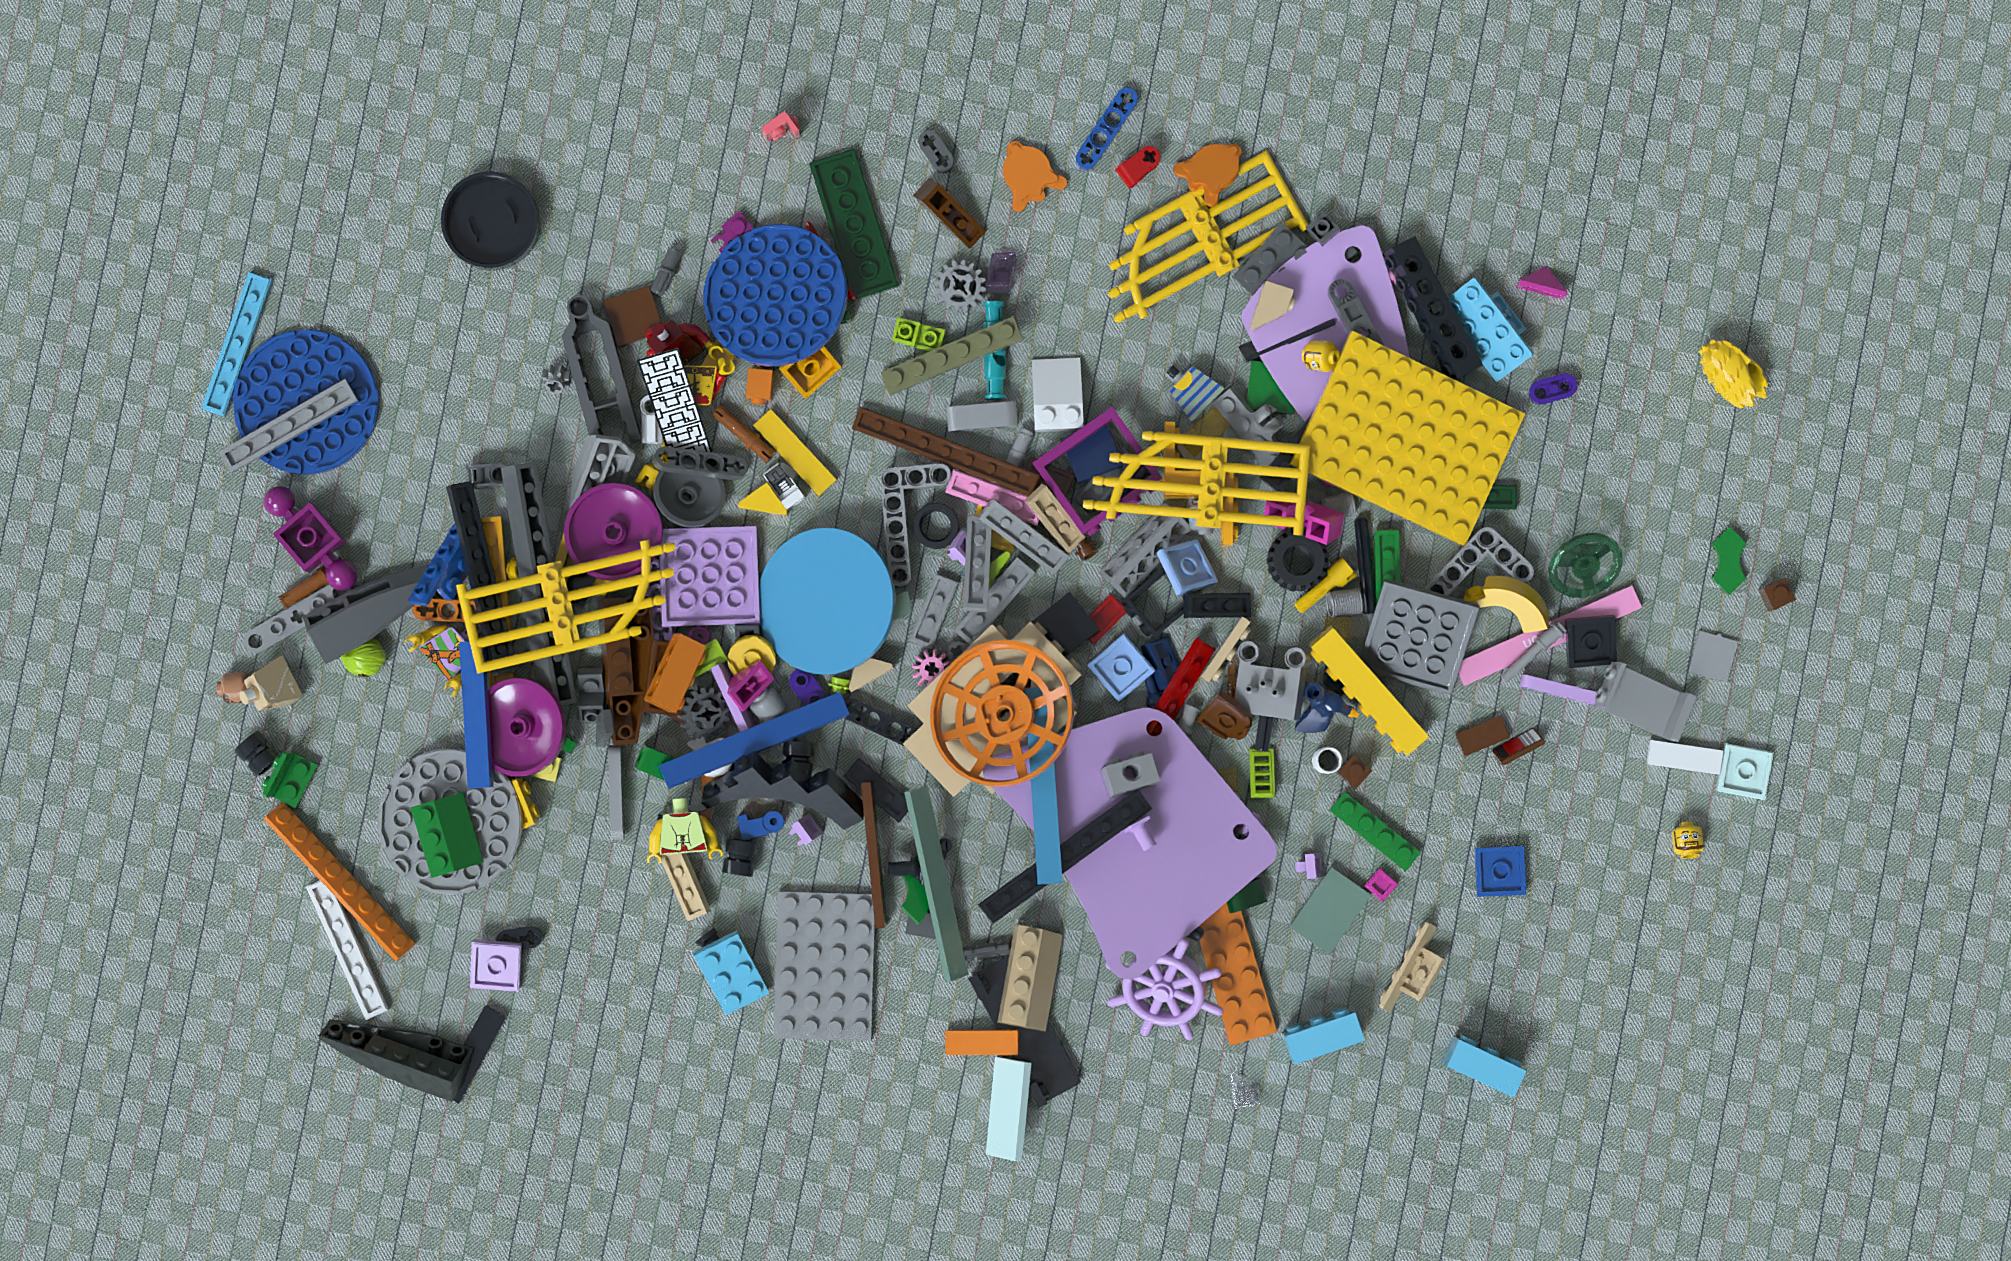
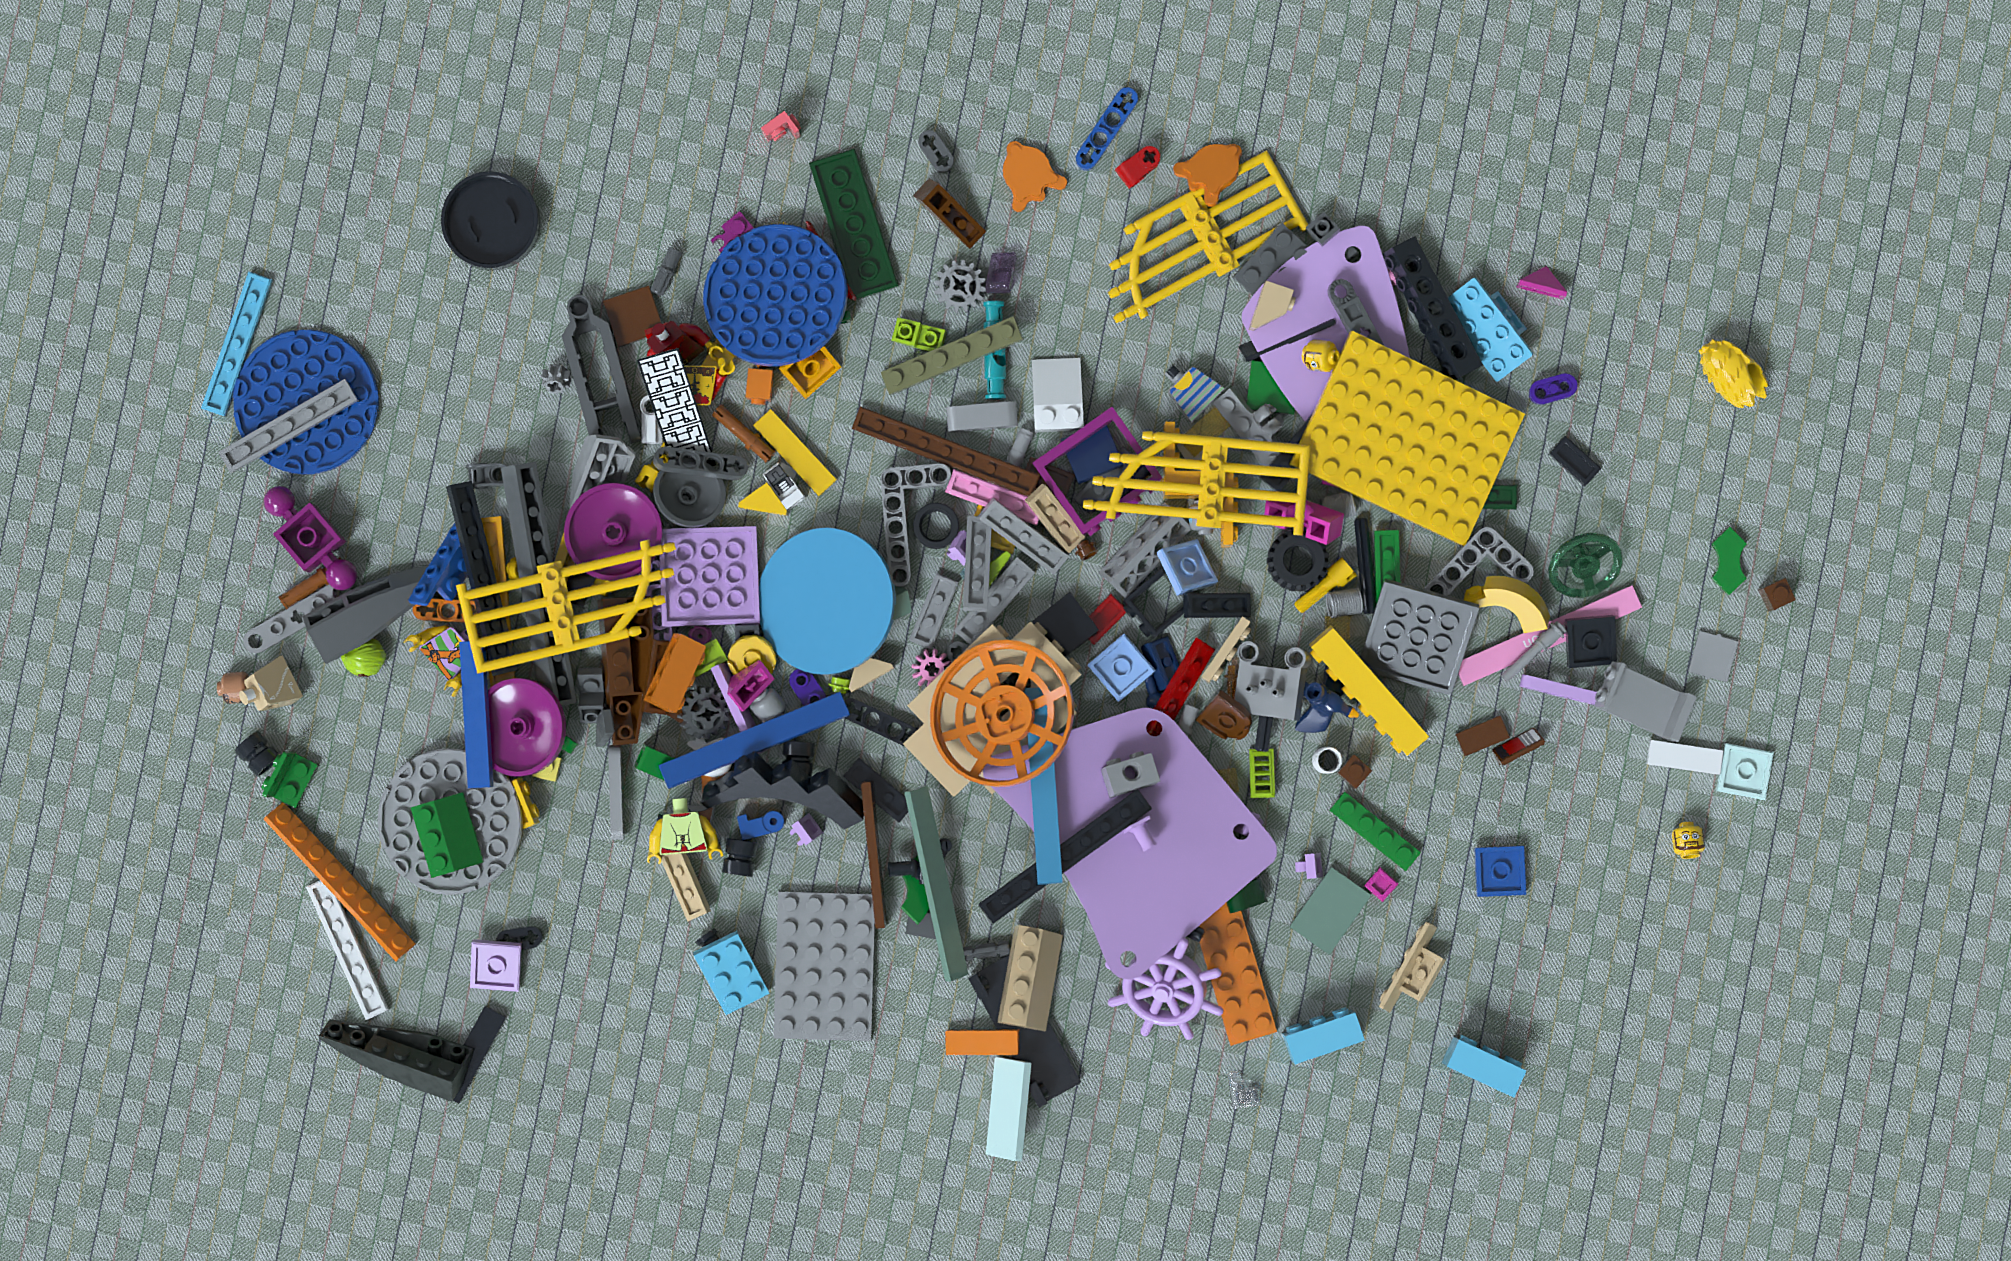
(1574, 461): none -> black tile

